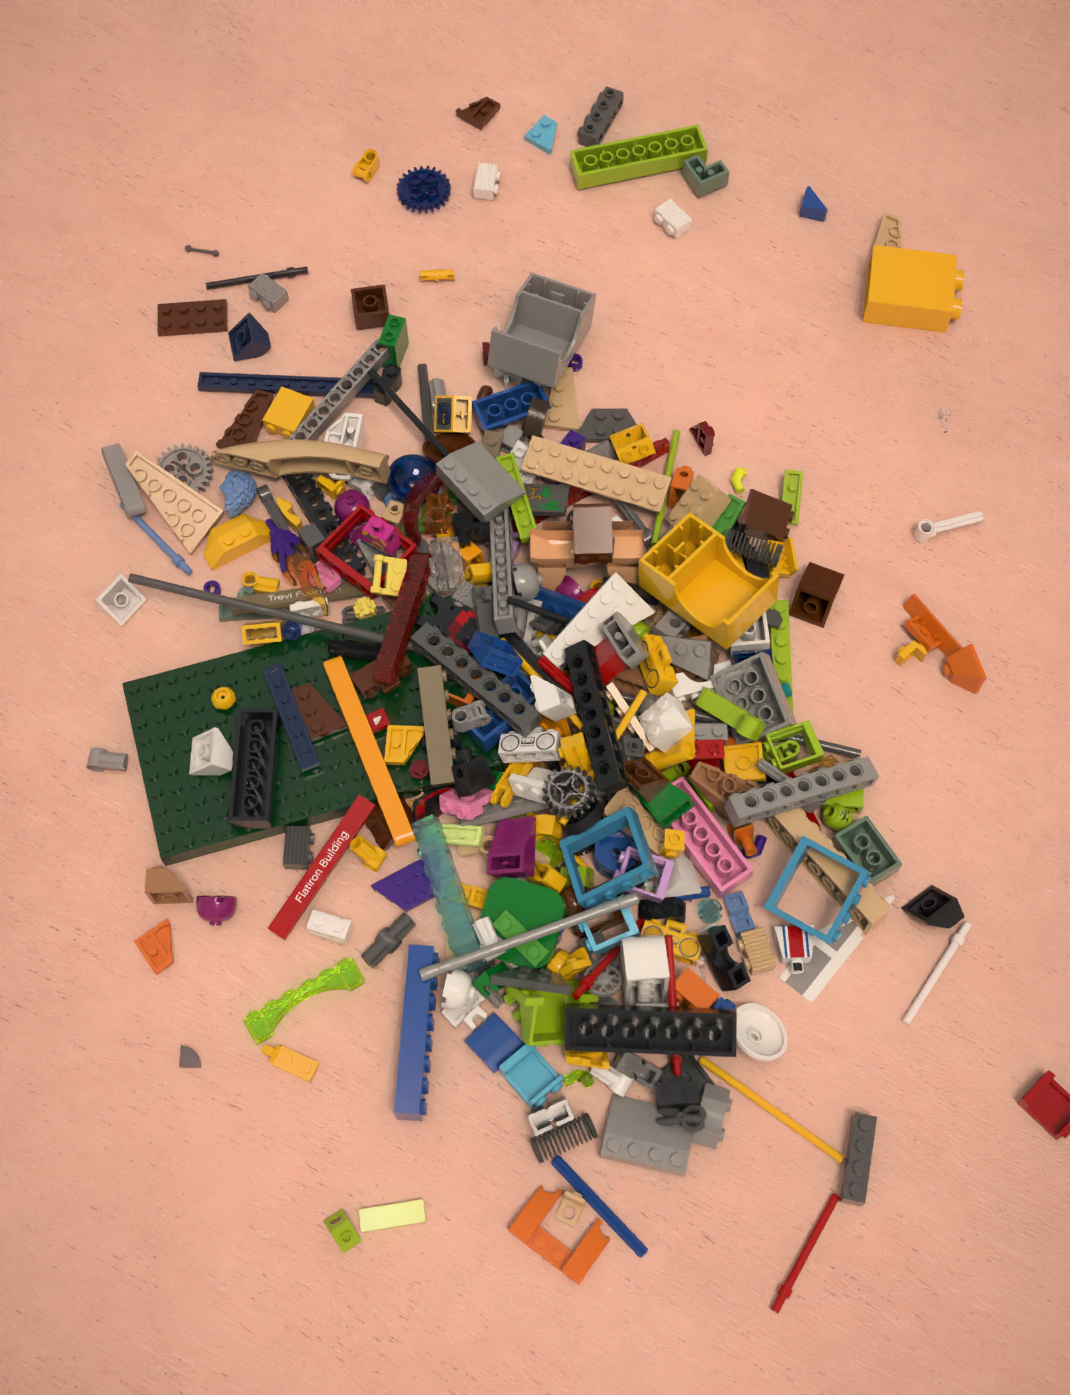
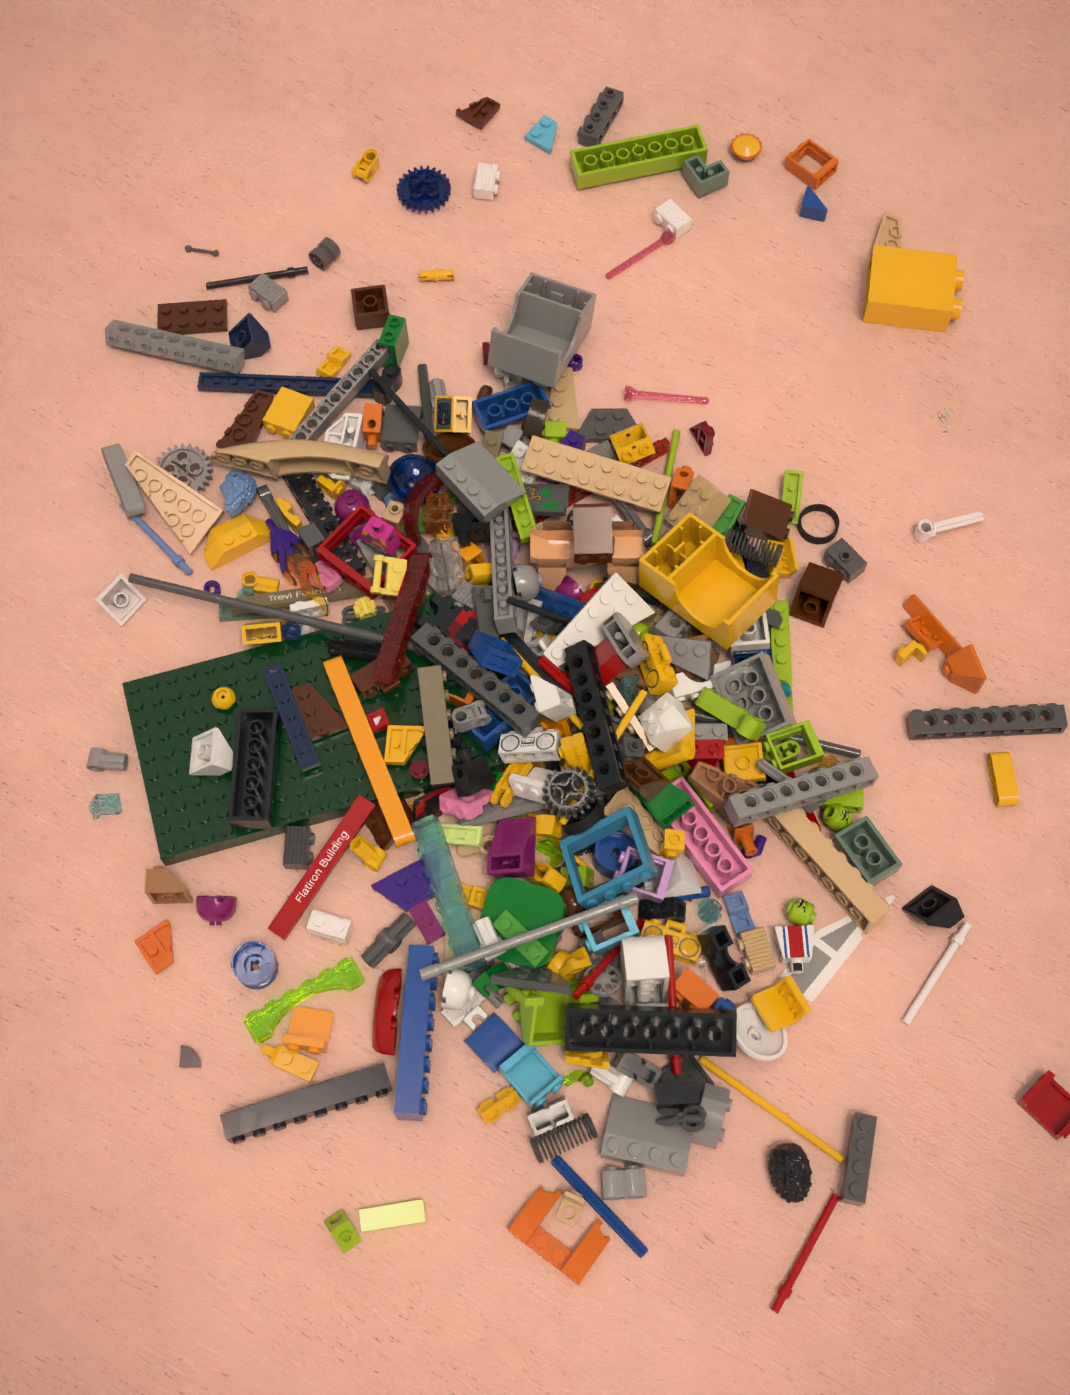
(105, 805): none -> clear light blue bracket
(175, 346): none -> light grey brick
(254, 953): none -> wheel
(305, 1103): none -> brick
(309, 1030): none -> light orange bracket
(324, 253): none -> dark grey wheel
(334, 363): none -> yellow slope
(372, 424): none -> orange torso
(385, 1009): none -> red brick
(399, 431): none -> dark grey panel
(426, 922): none -> magenta plate
(491, 1110): none -> yellow hinge
(555, 431): none -> lime brick
(623, 1183): none -> light grey brick
(628, 688): none -> clear light blue bracket
(632, 393): none -> clear pink piece
(666, 239): none -> clear pink piece
(736, 479): neon yellow arm -> none
(746, 146): none -> yellow piece
(781, 1004): none -> yellow bracket
(789, 872): dark azure window -> none
(790, 1172): none -> black piece
(800, 912): none -> lime head
(816, 152): none -> orange window
(818, 540): none -> black tyre
(844, 560): none -> dark grey brick
(1003, 779): none -> yellow beam
(1054, 713): none -> dark grey brick

